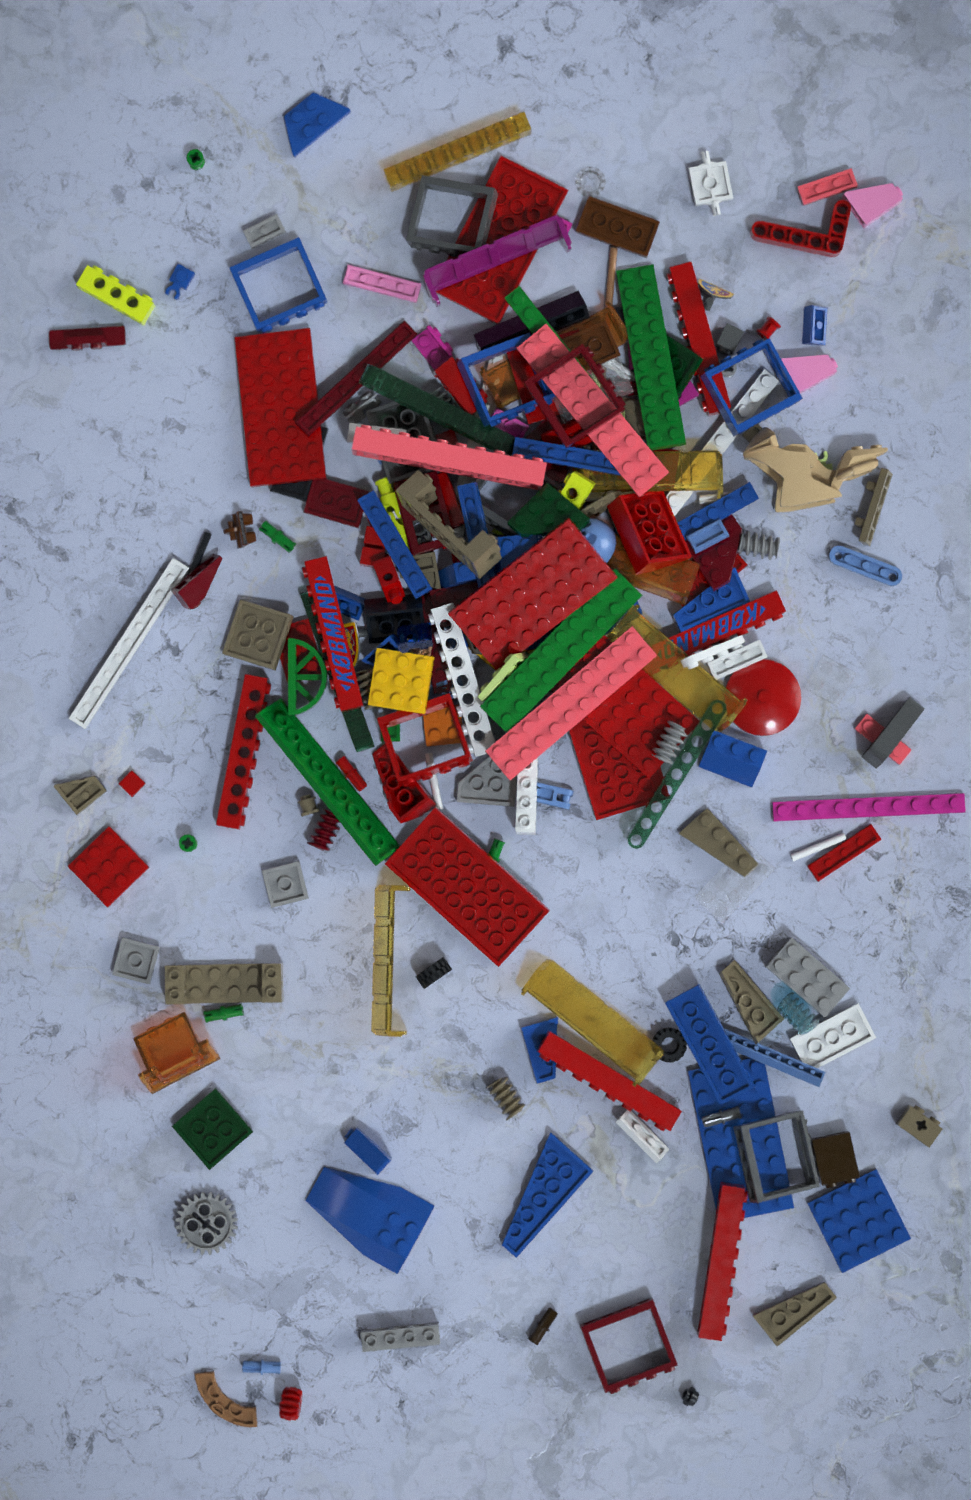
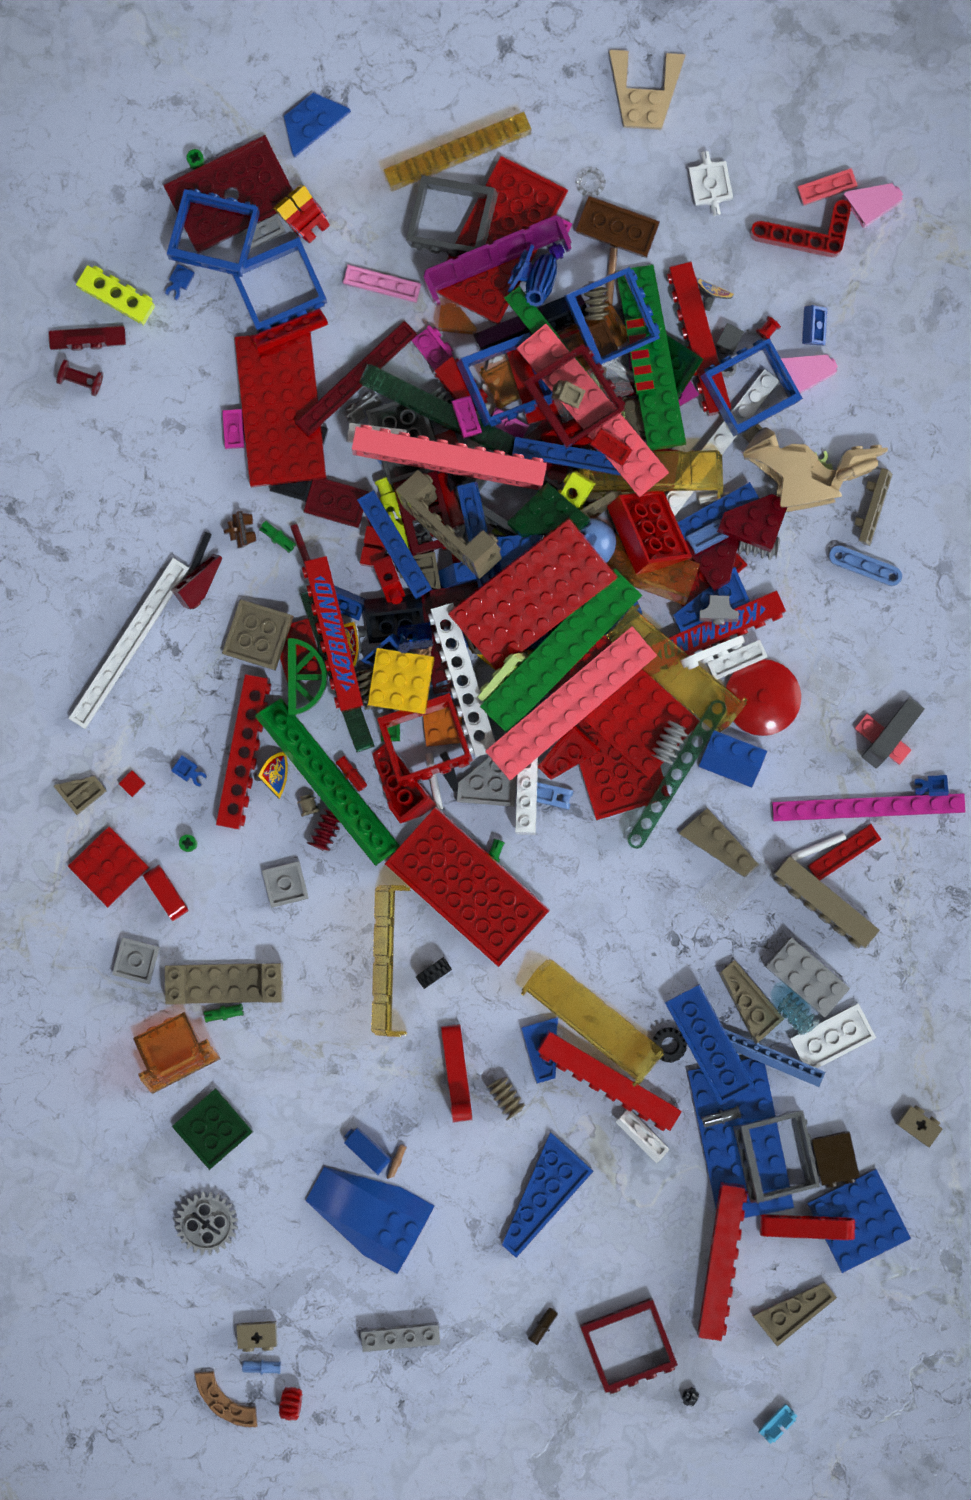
(79, 377): none -> dark red hose
(165, 893): none -> red beam
(186, 769): none -> blue plate
(205, 261): none -> blue window
(233, 429): none -> dark pink plate
(249, 170): none -> dark red plate
(266, 1329): none -> dark tan brick
(274, 773): none -> shield
(289, 330): none -> red tile
(300, 543): none -> dark red bar
(307, 218): none -> hips
(396, 1161): none -> medium nougat piece
(450, 776): none -> black slope
(454, 320): none -> clear orange slope
(454, 481): none -> black tile
(456, 1073): none -> red beam
(466, 417): none -> dark pink plate
(538, 276): none -> blue plate
(556, 250): none -> dark purple plate
(567, 753): none -> red wing
(568, 393): none -> dark tan bracket
(596, 303): none -> dark tan piece
(611, 447): none -> red plate
(640, 357): none -> tile
(641, 106): none -> tan wing
(645, 311): none -> blue window
(718, 611): none -> light grey brick
(755, 522): none -> dark red plate
(784, 1417): none -> medium azure hinge
(807, 1227): none -> red beam
(825, 902): none -> dark tan brick
(935, 786): none -> blue plate

